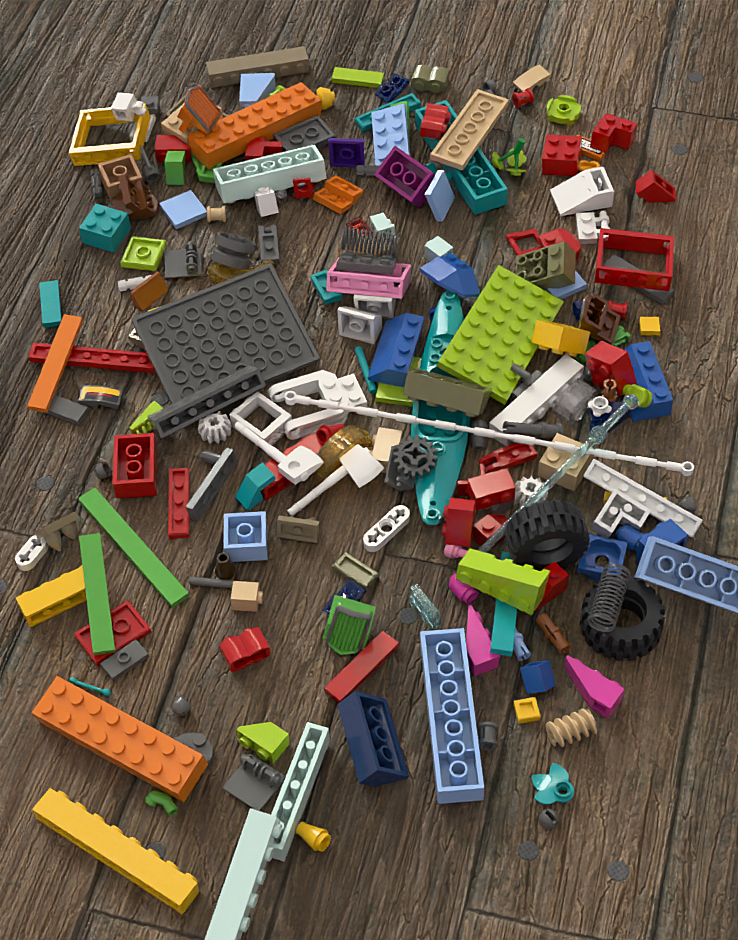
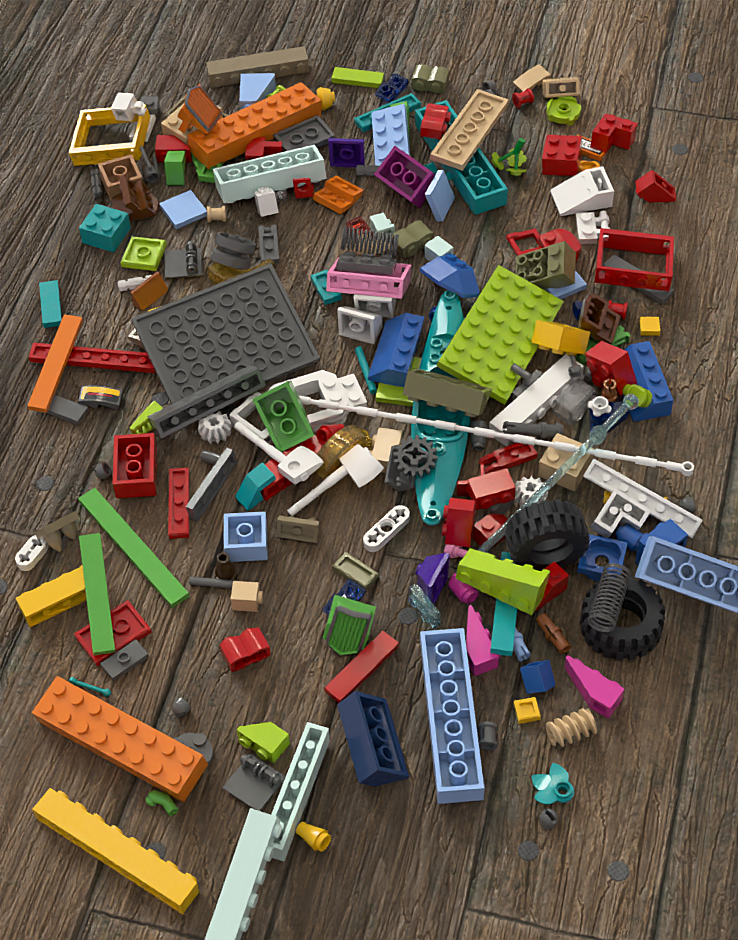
(284, 416): none -> bright green slope
(413, 238): none -> olive brick
(433, 575): none -> dark purple slope
(561, 87): none -> tan brick
(574, 371): none -> dark grey hand

